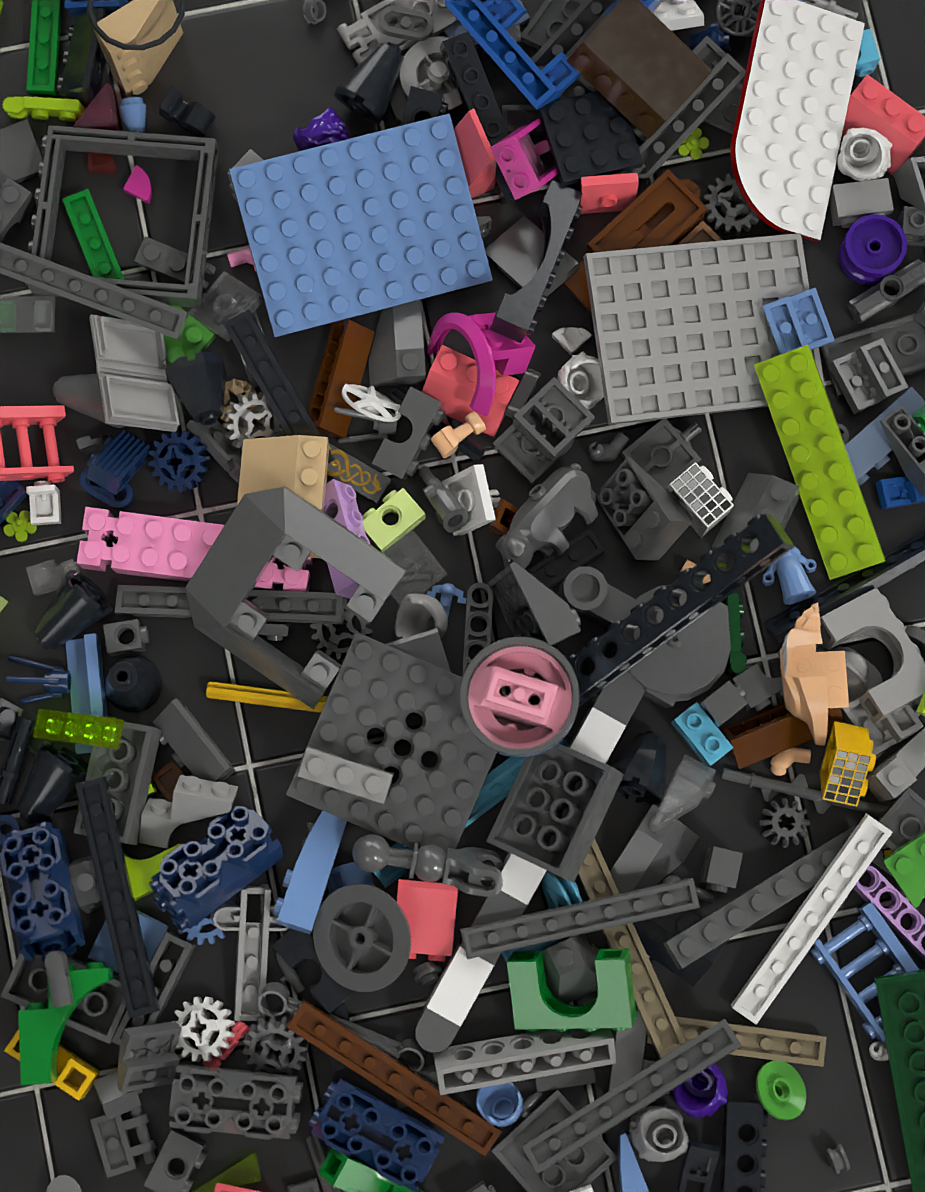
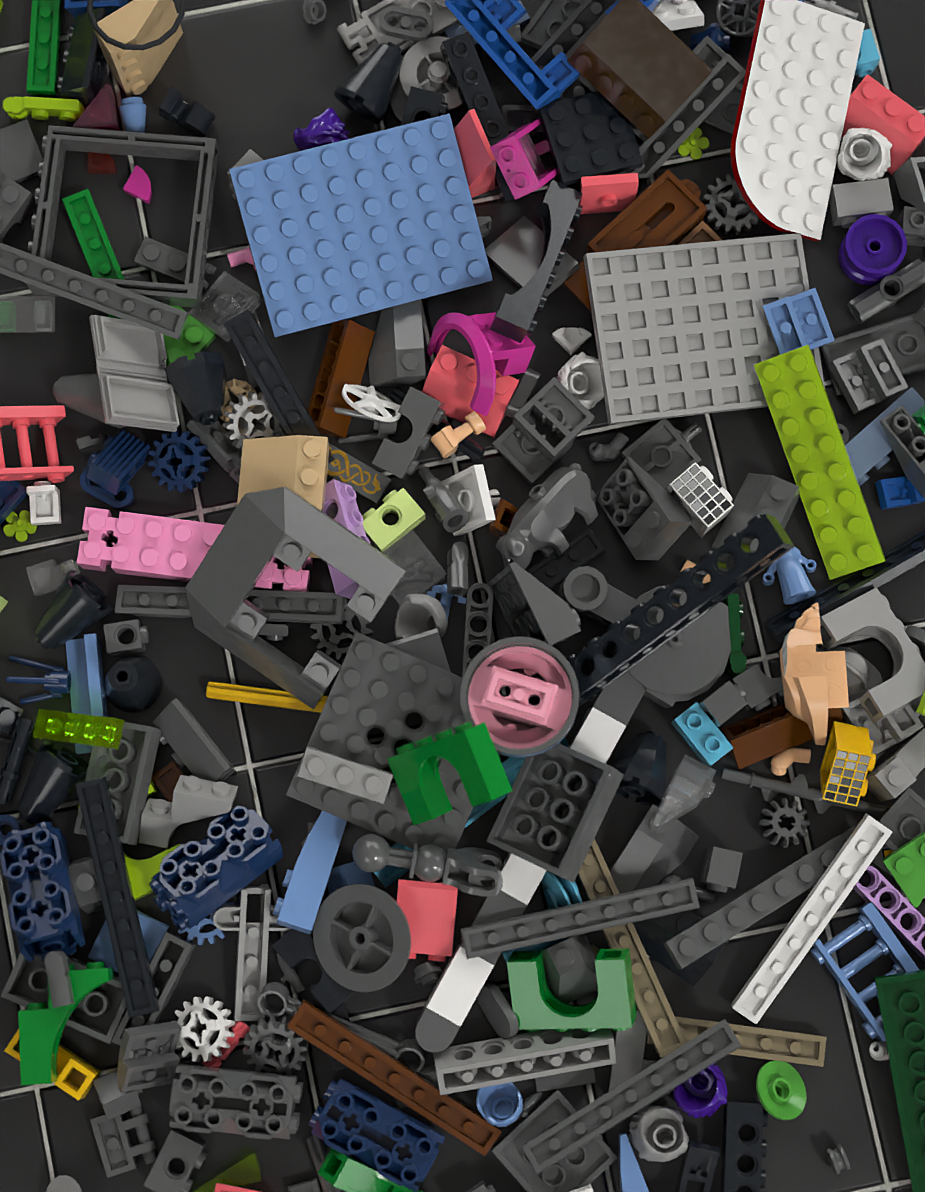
(457, 569): none -> dark grey bar
(471, 755): none -> green arch
(498, 1011): none -> dark grey tile

